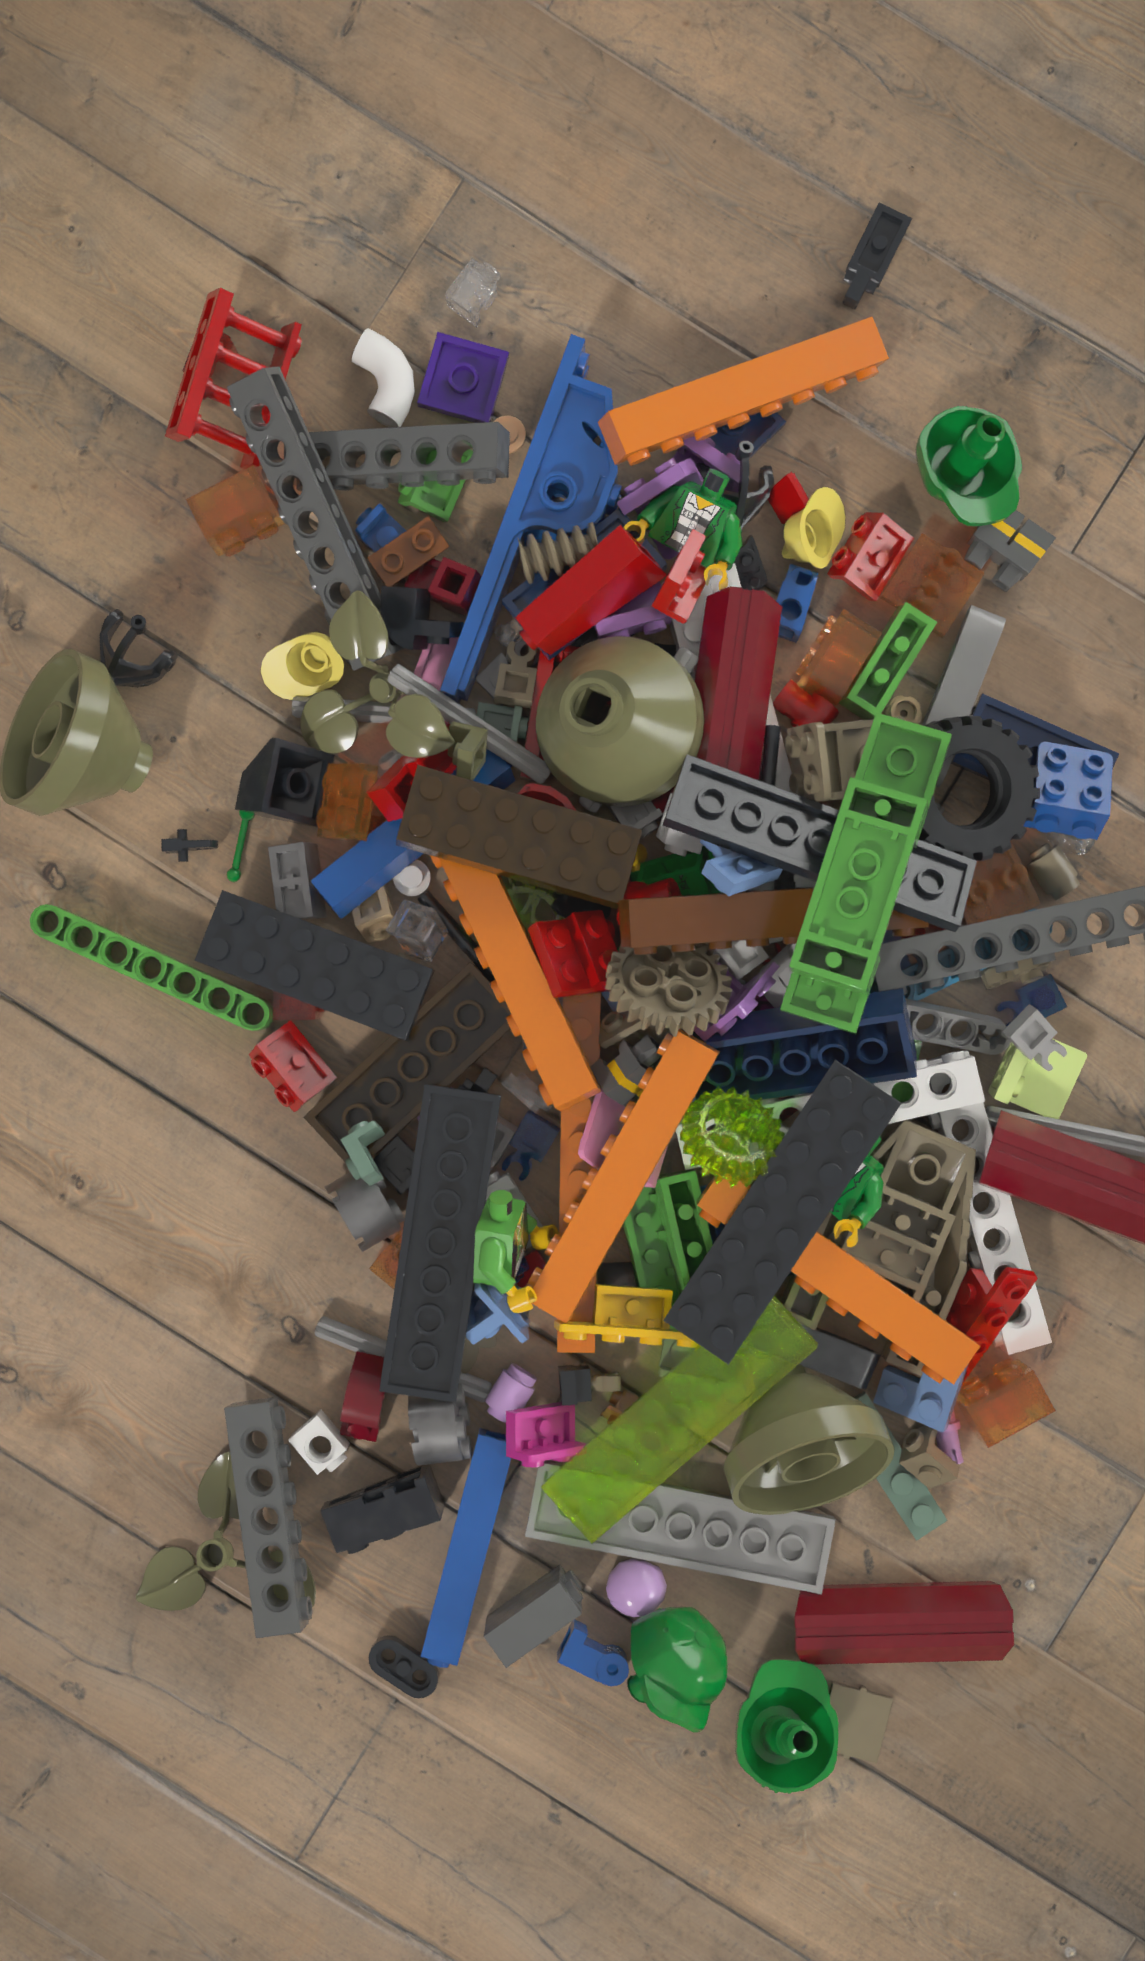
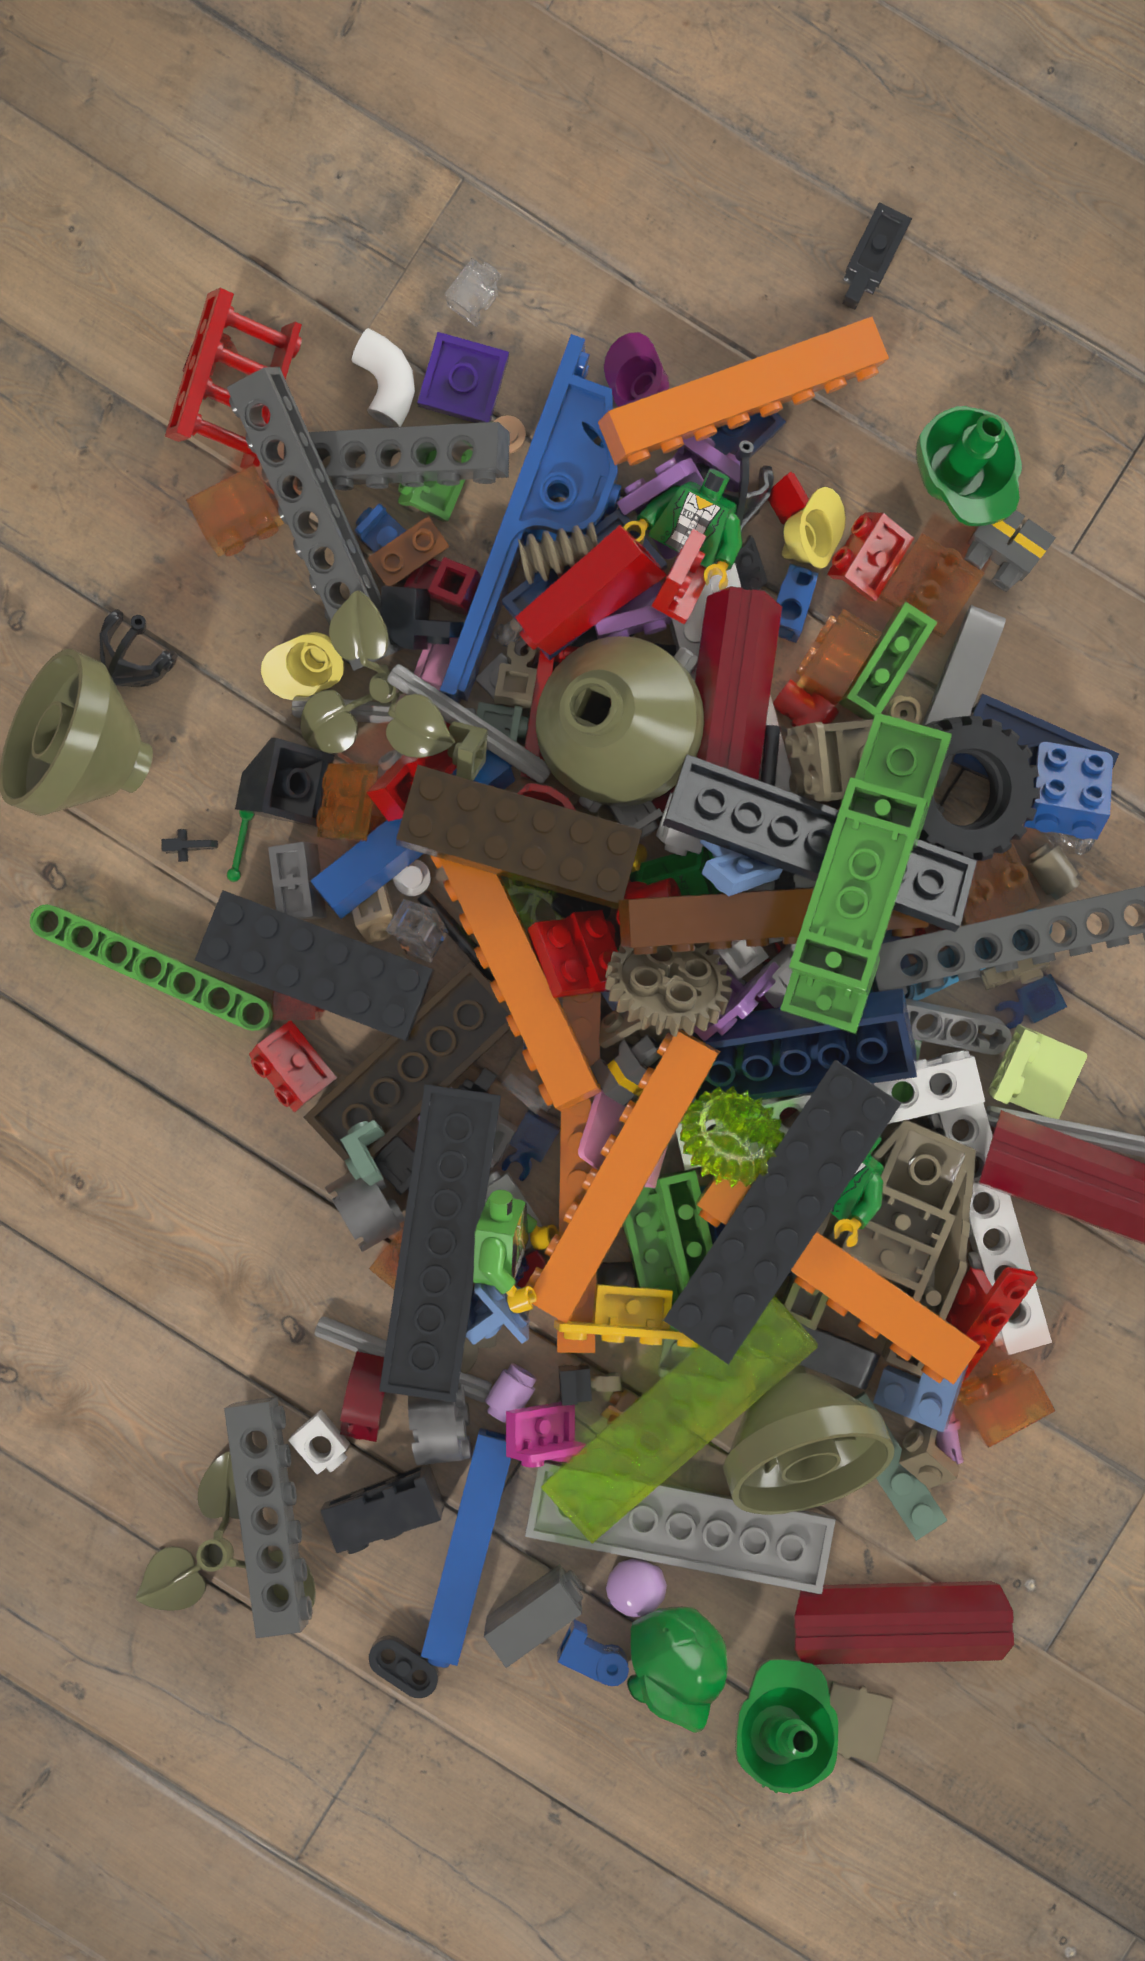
(634, 369): none -> magenta piece
(1034, 1036): light grey plate -> none

